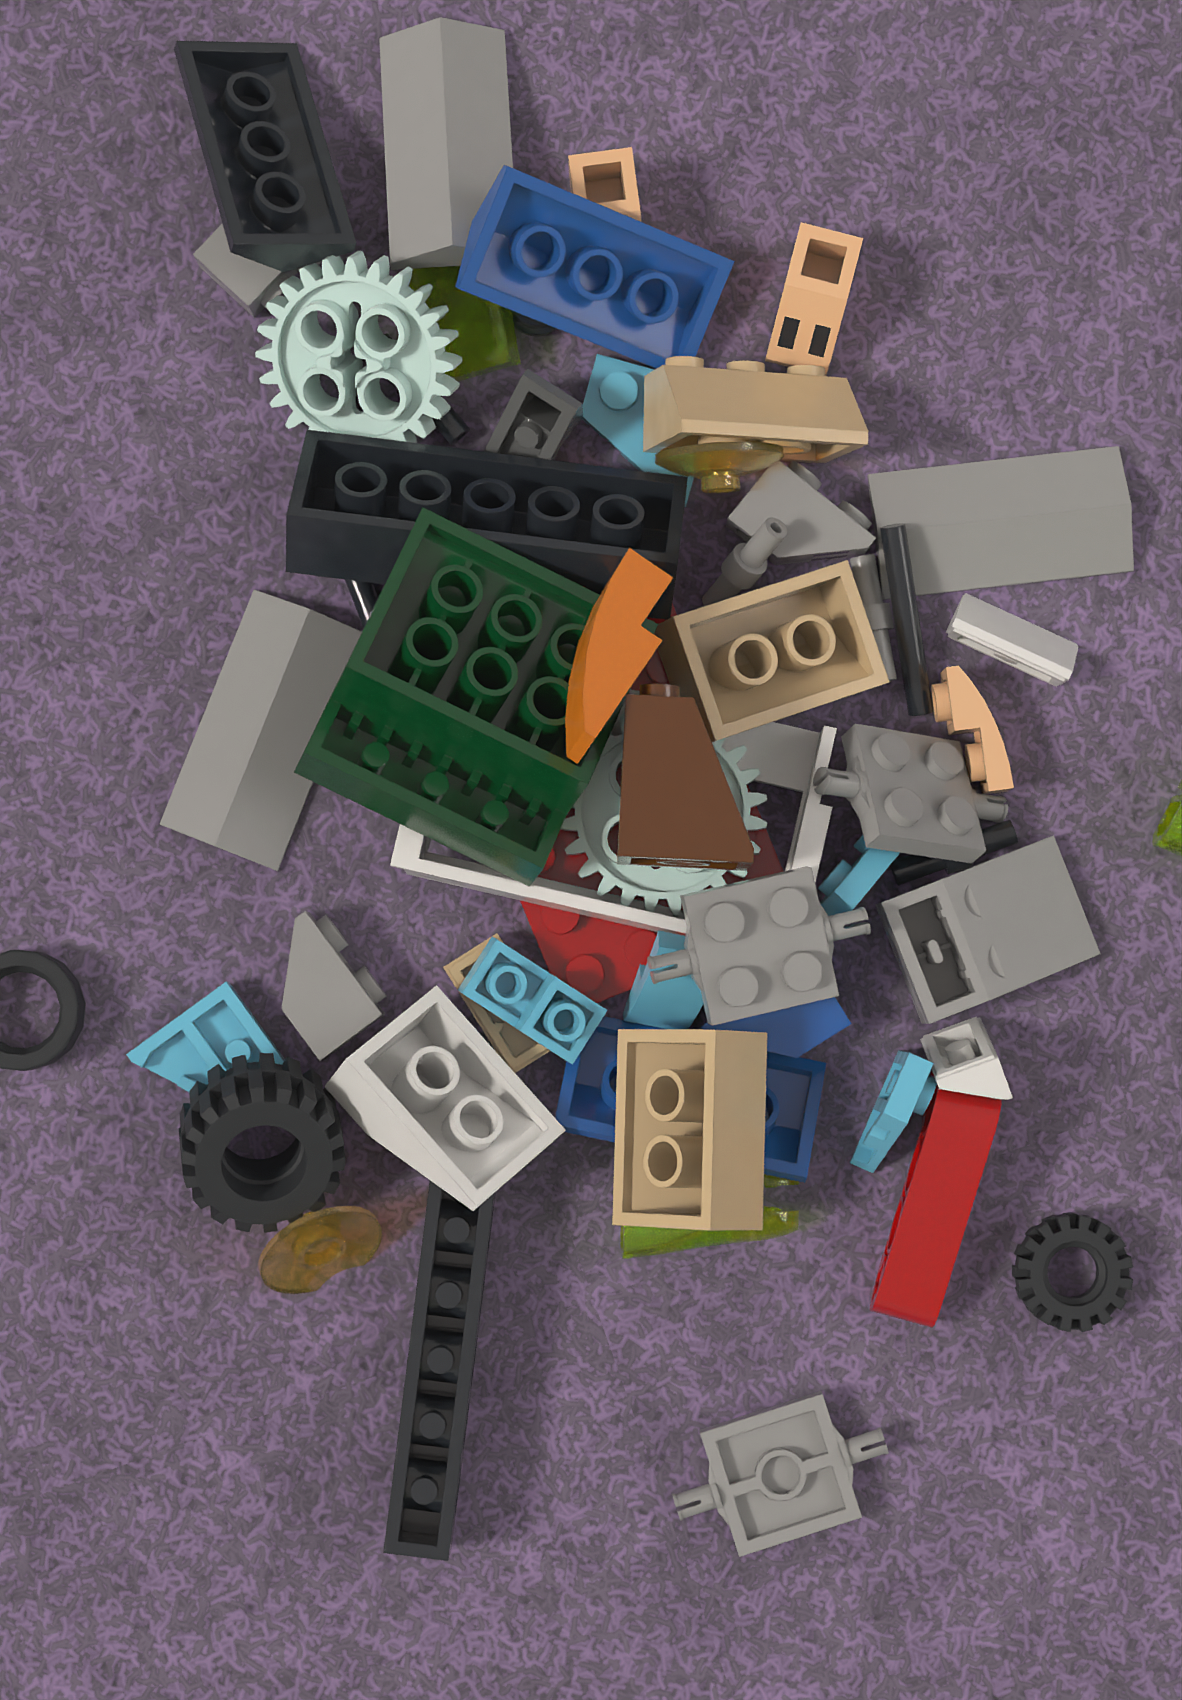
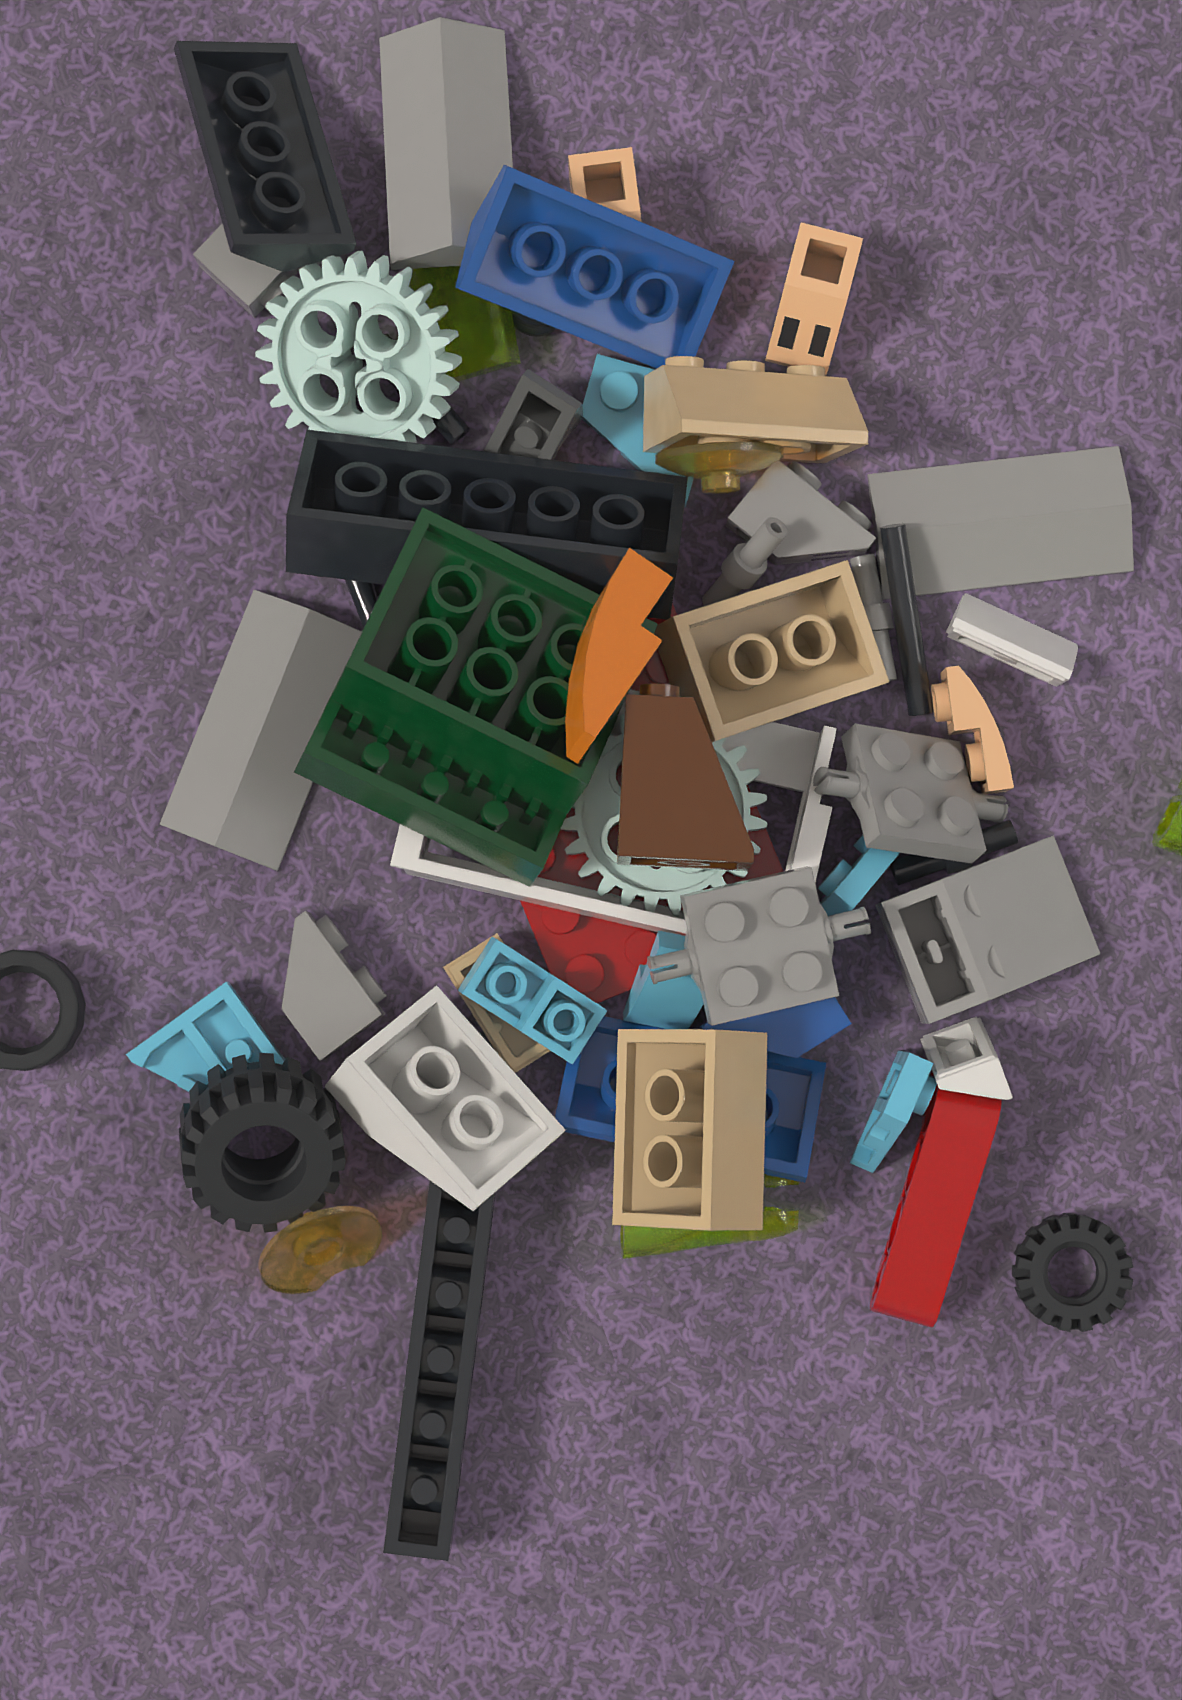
(780, 1473): light grey plate -> none

